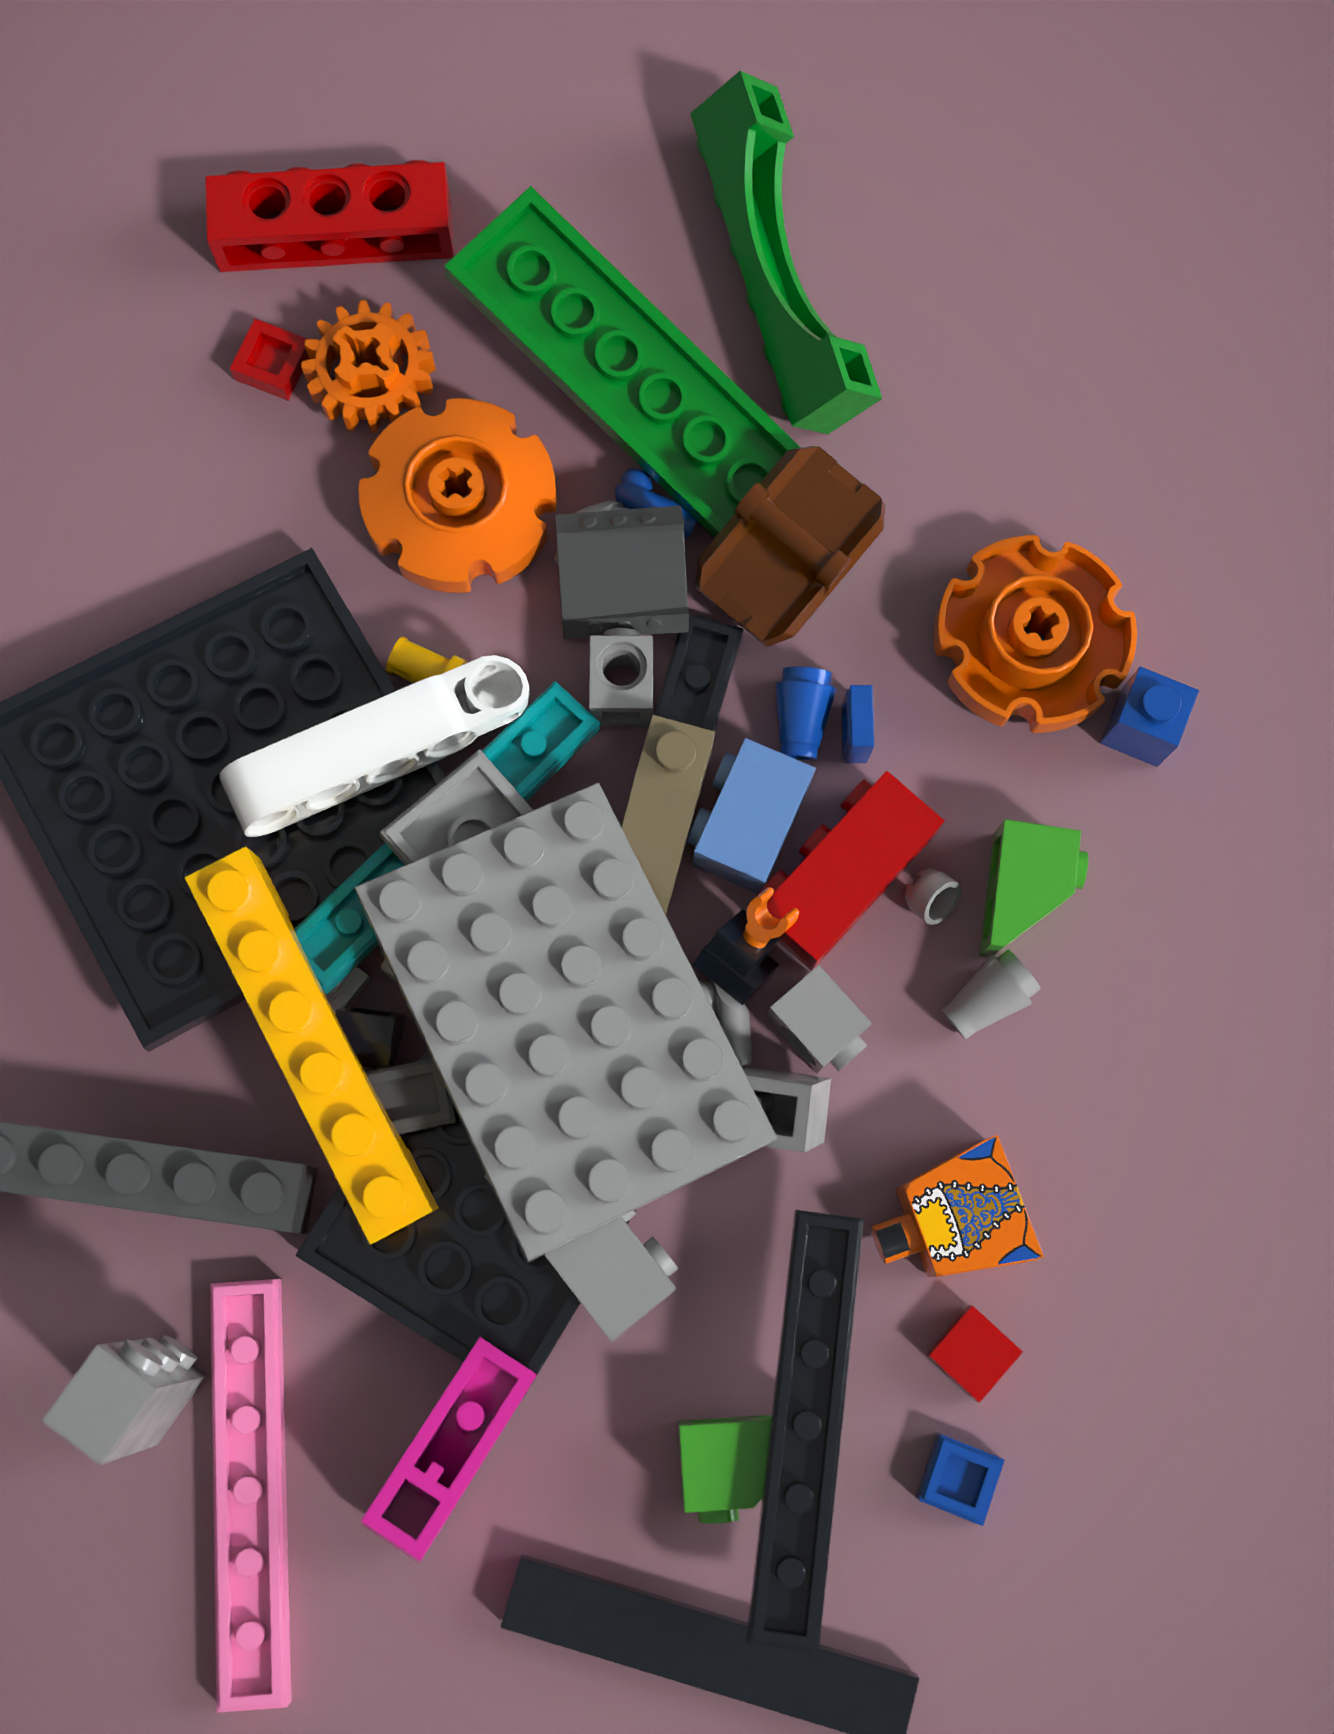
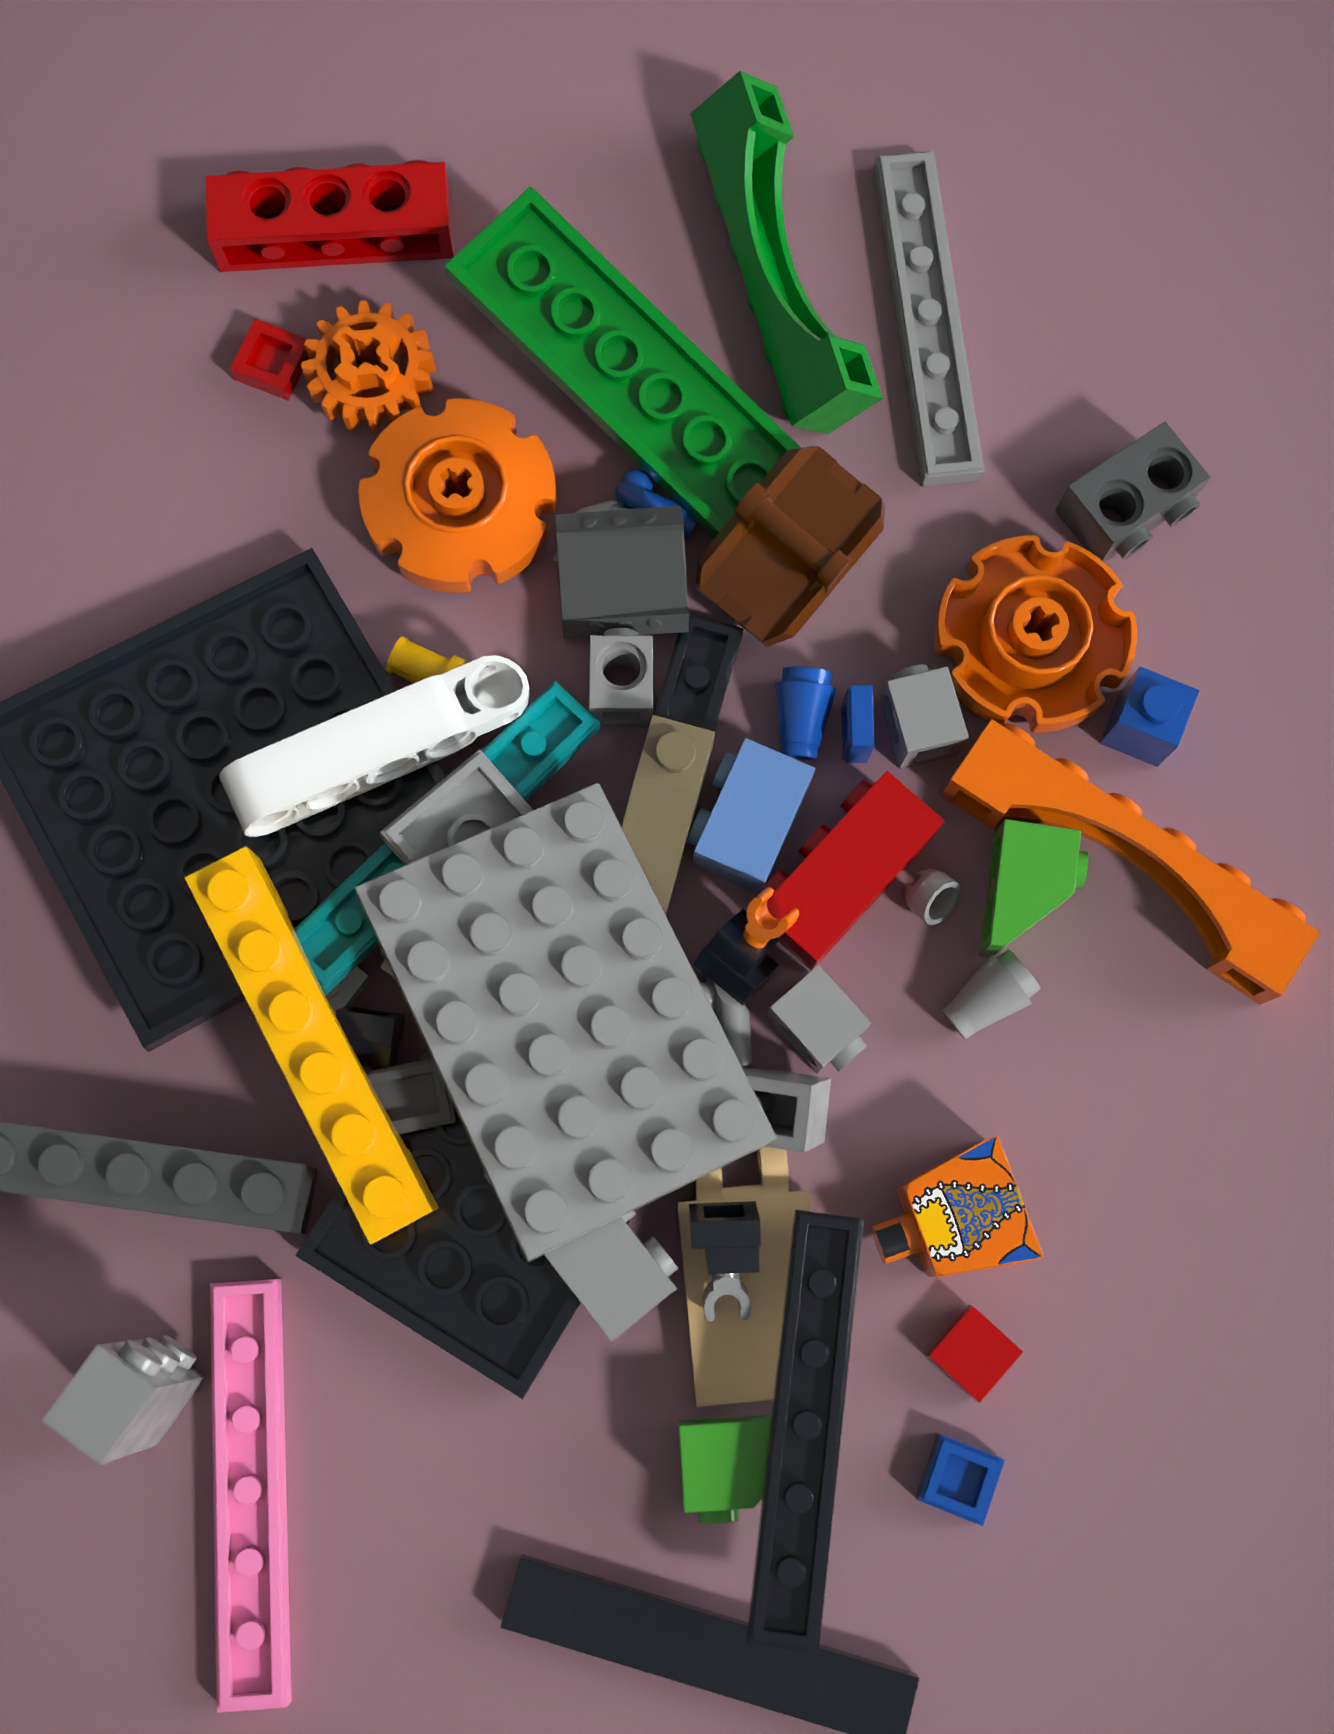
(448, 1450): dark pink slope -> none
(730, 1355): none -> tan tile
(731, 1246): none -> black piece
(923, 715): none -> light grey brick
(928, 319): none -> light grey tile
(1126, 488): none -> dark grey brick
(1251, 938): none -> orange arch

